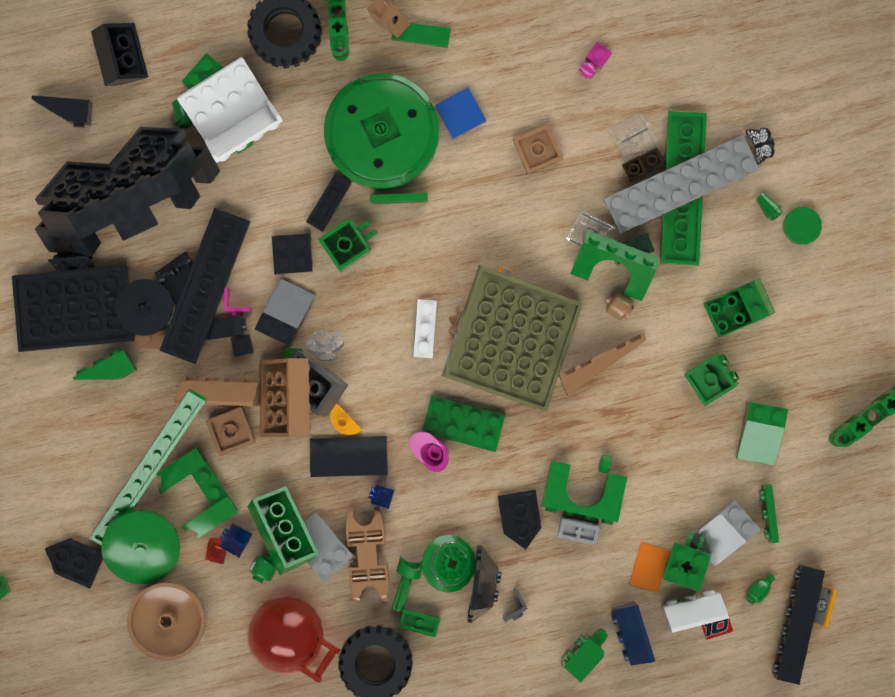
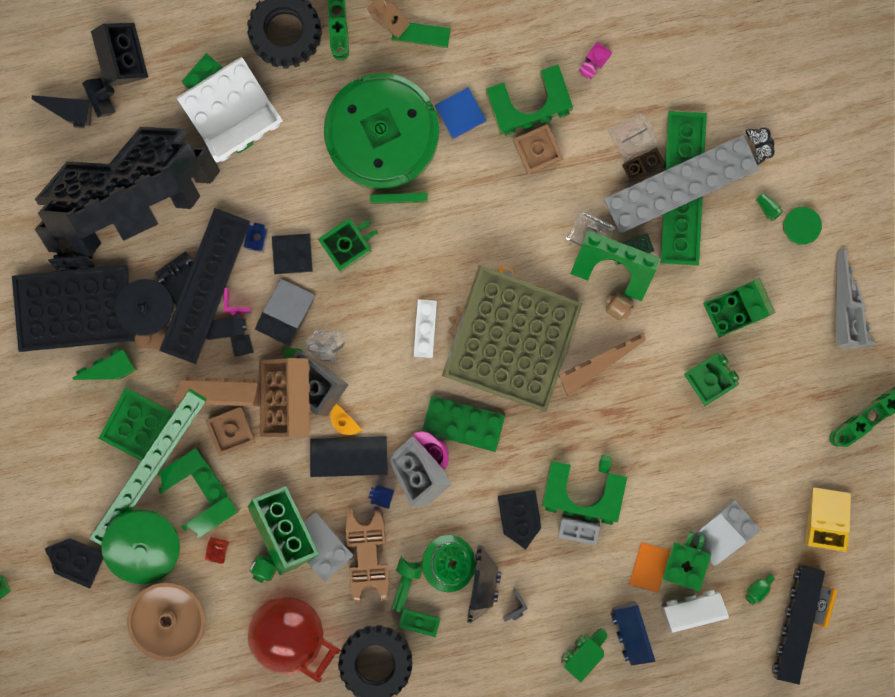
(99, 96): none -> black tile
(134, 424): none -> green plate
(181, 118): green cone -> none
(235, 540): clear blue brick -> none
(250, 243): none -> clear blue brick
(329, 202): black plate -> none
(418, 473): none -> light grey slope
(510, 119): none -> green arch
(717, 628): sticker -> none
(761, 433): slope -> none
(769, 513): green plate -> none
(828, 519): none -> yellow slope
(850, 318): none -> light grey wedge

